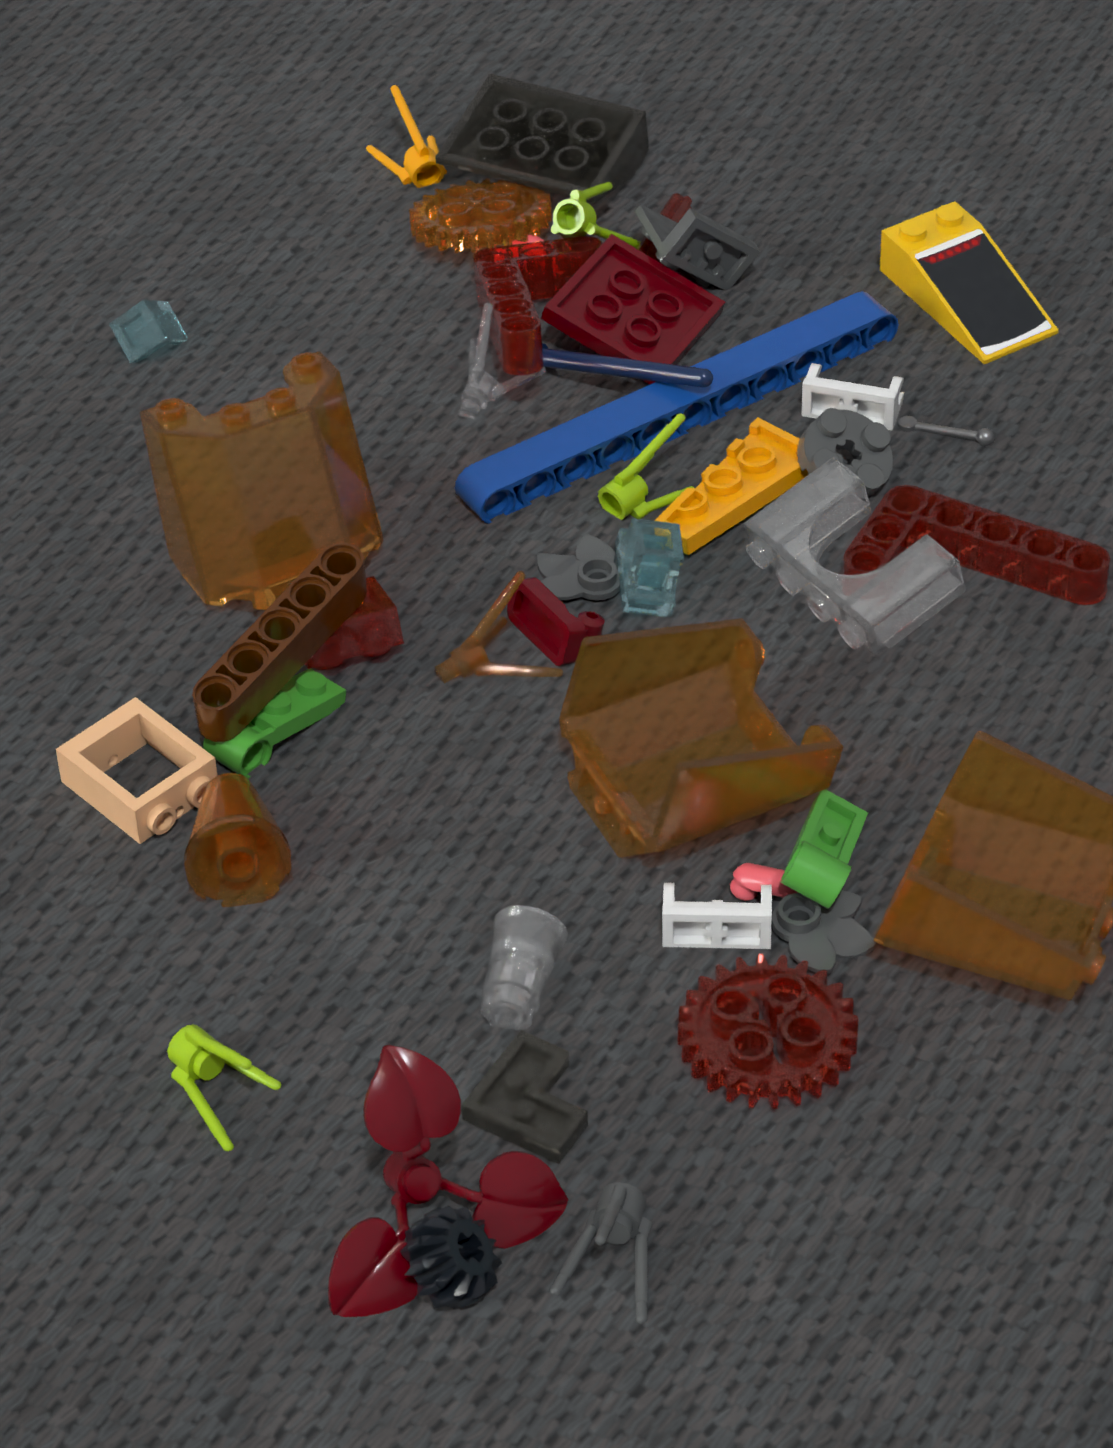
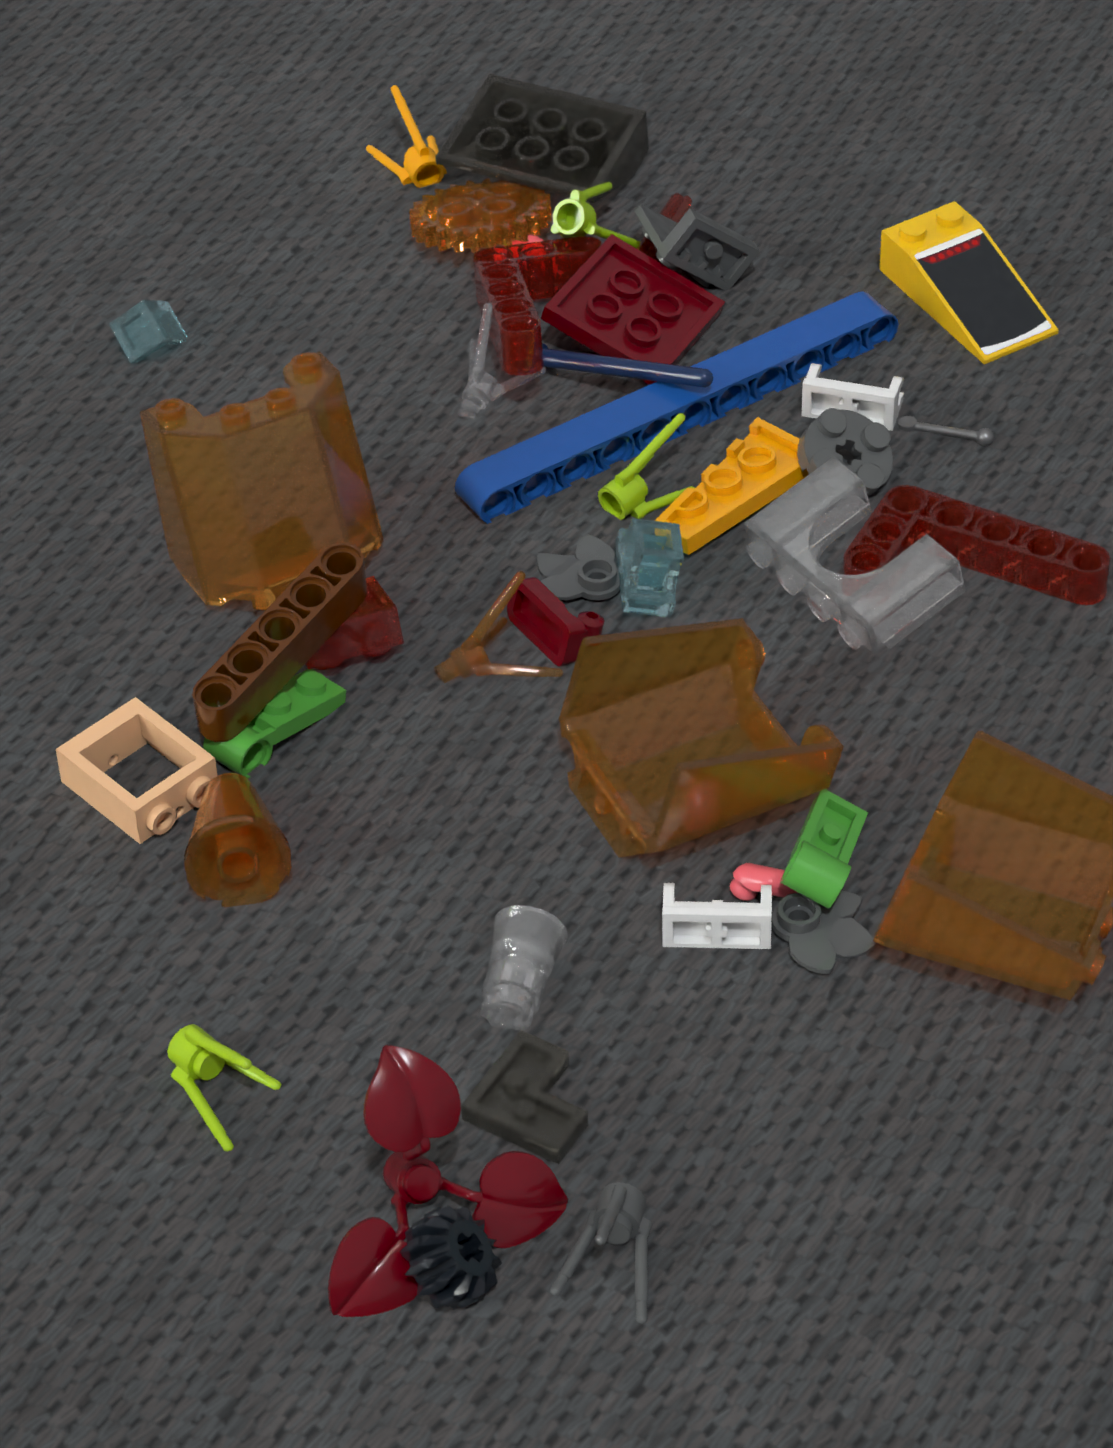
(736, 1049): clear red gear -> none

